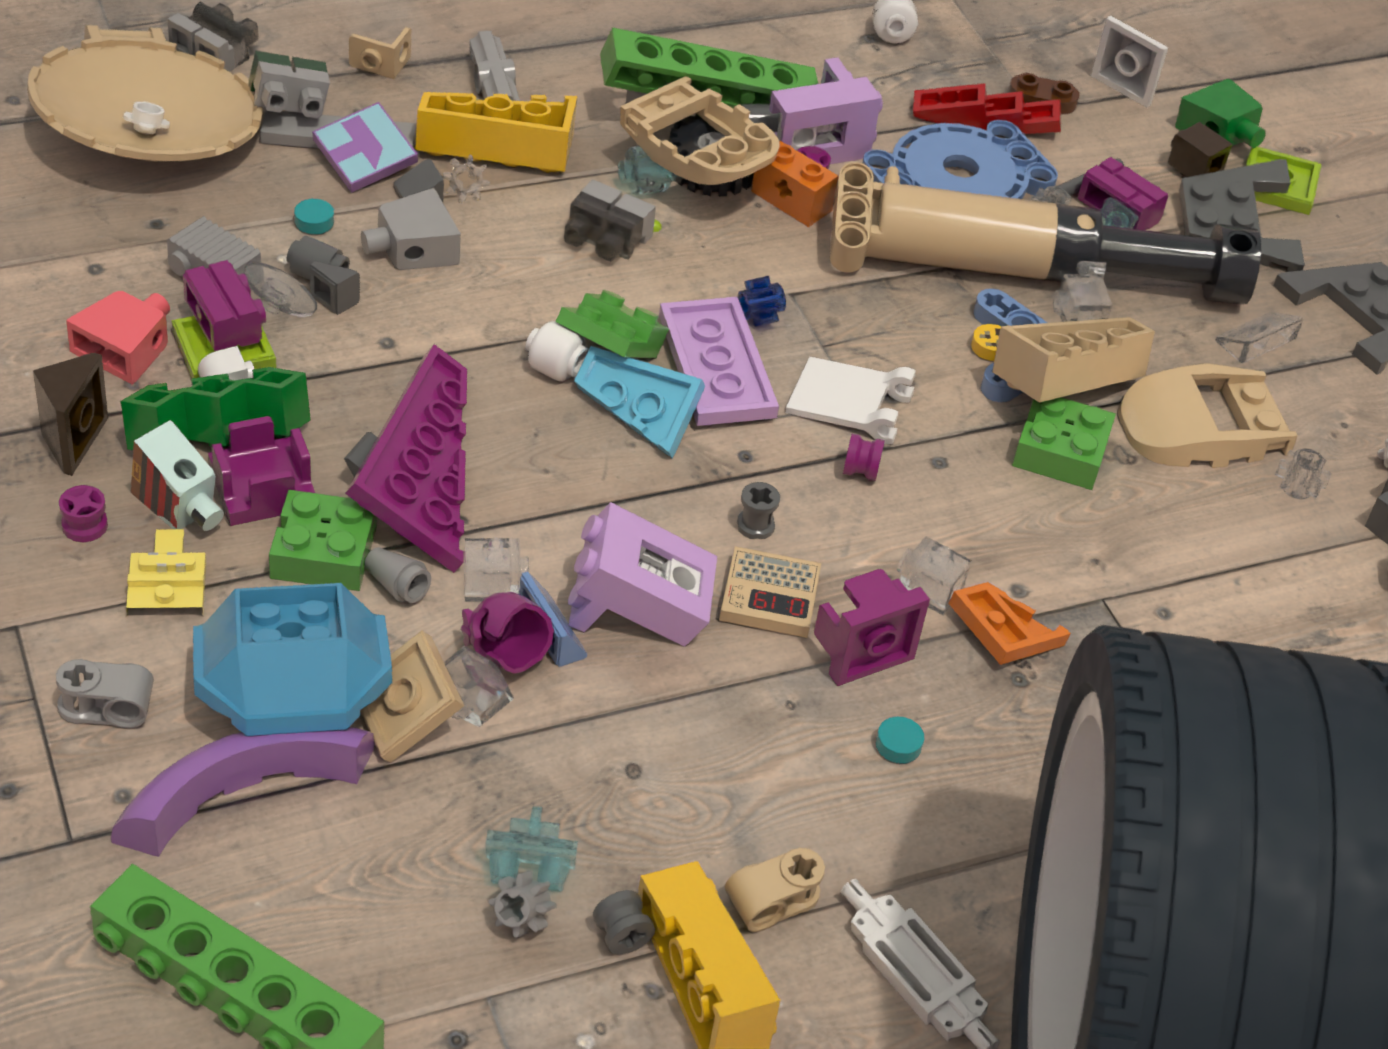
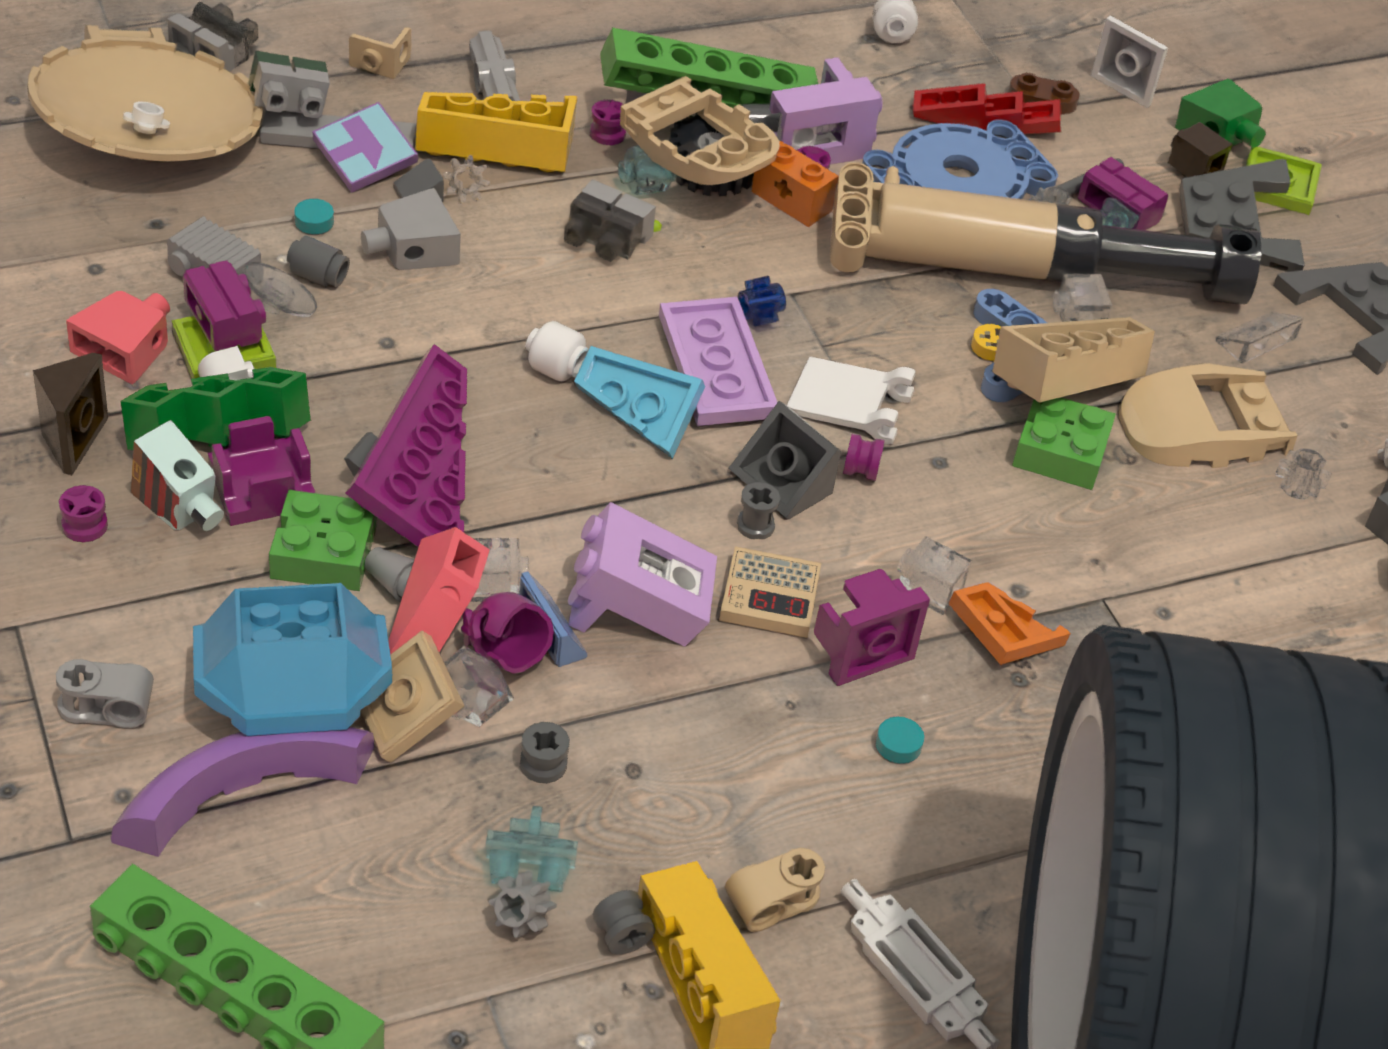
(166, 575): light yellow piece -> none
(334, 286): dark grey slope -> none
(439, 587): none -> coral slope
(552, 760): none -> dark grey wheel
(606, 123): none -> magenta wheel
(614, 326): bright green plate -> none
(791, 459): none -> dark grey slope
(1091, 268): clear piece -> none

